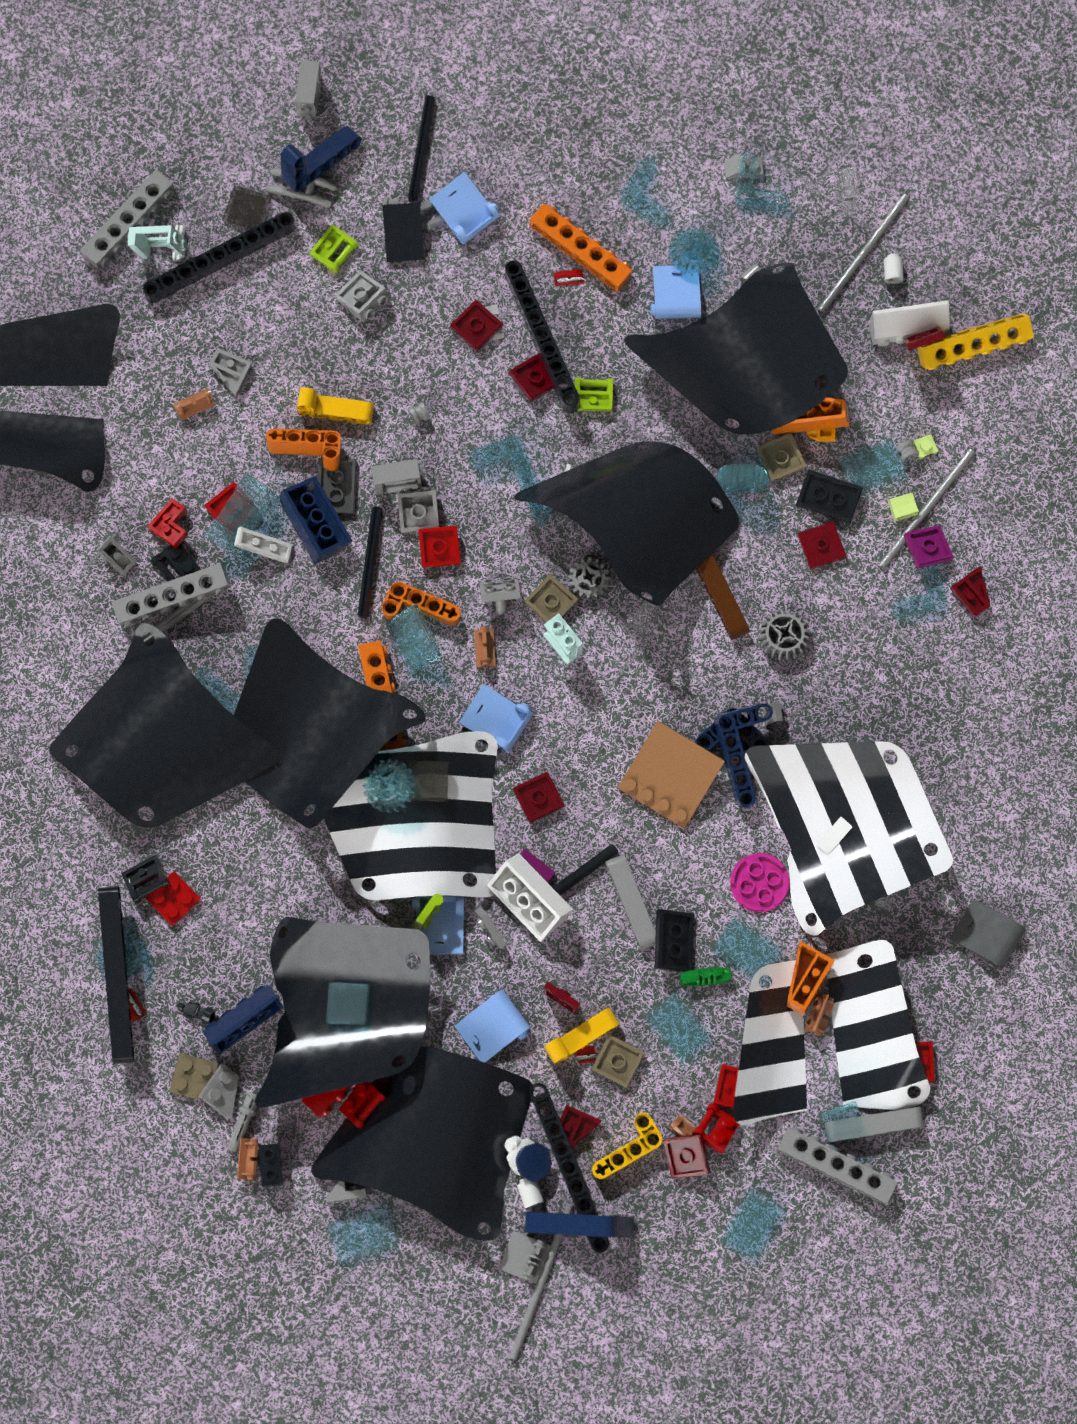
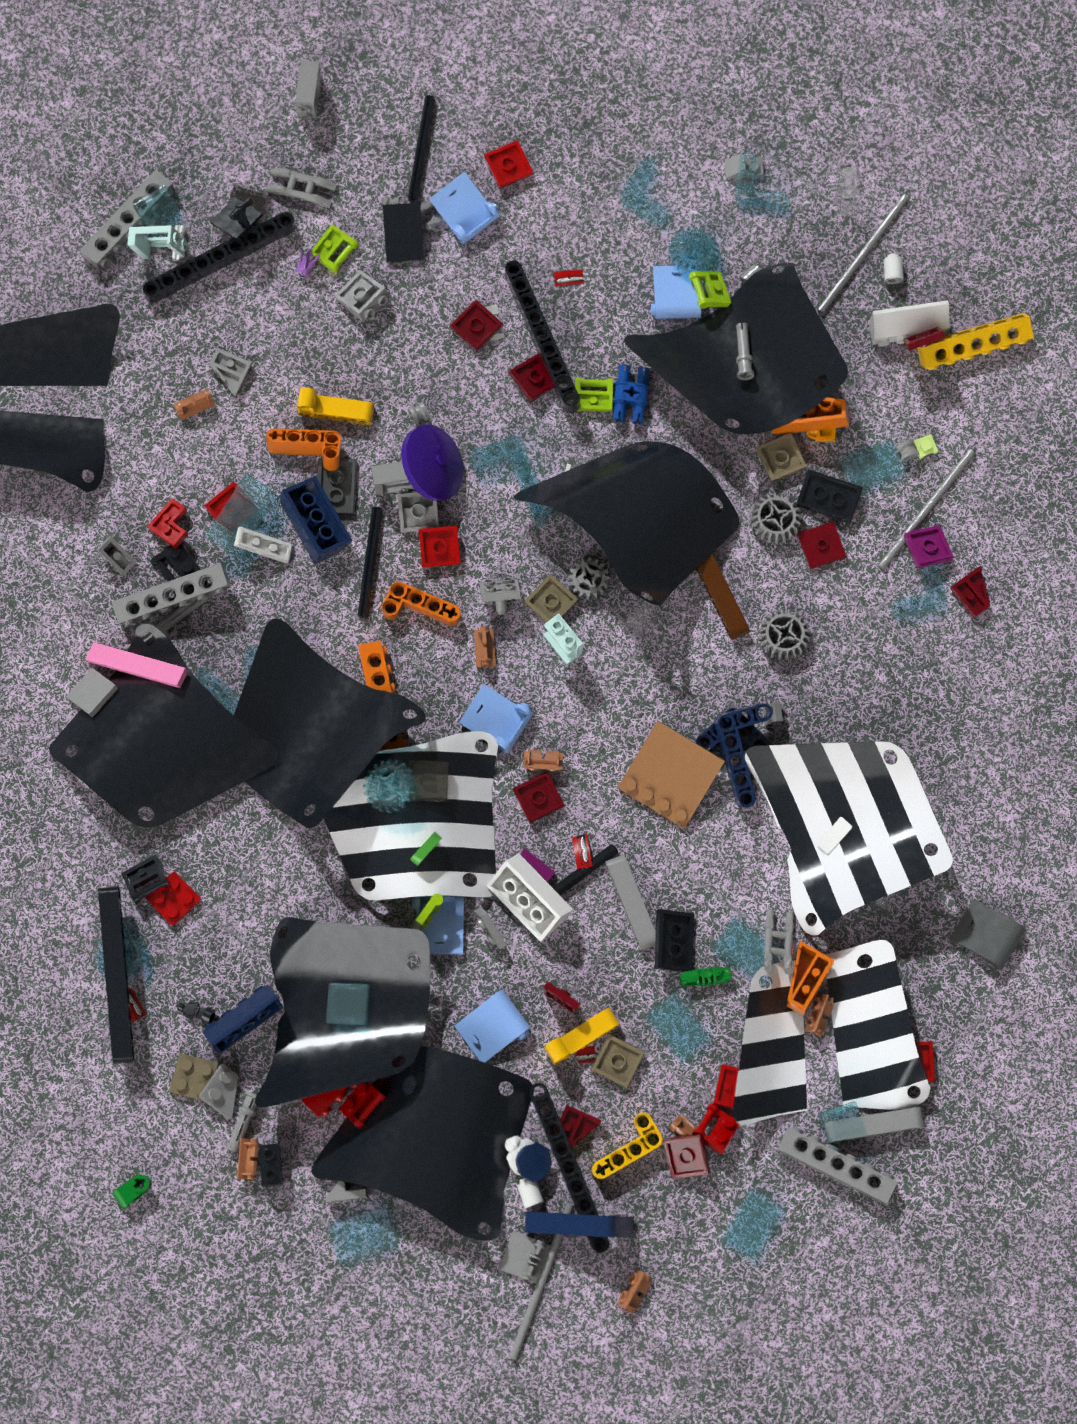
(92, 692): none -> light grey tile
(129, 1193): none -> green piece
(137, 665): none -> bright pink tile
(158, 209): none -> clear light blue tile
(236, 218): none -> black plate
(302, 170): dark blue beam -> none
(303, 265): none -> medium lavender piece
(413, 639): clear light blue tile -> none
(426, 848): none -> bright green beam
(432, 462): none -> dark purple dish
(508, 164): none -> red plate
(548, 214): orange brick -> none
(552, 761): none -> nougat hinge
(582, 851): none -> sticker
(629, 1299): none -> nougat hinge
(640, 394): none -> blue pin
(714, 286): none -> lime plate
(742, 478): clear light blue gear -> none
(744, 359): none -> light grey pin
(759, 882): dark pink tile -> none
(768, 521): none -> light grey gear
(787, 935): none -> light grey piece
(903, 507): yellowish green piece -> none

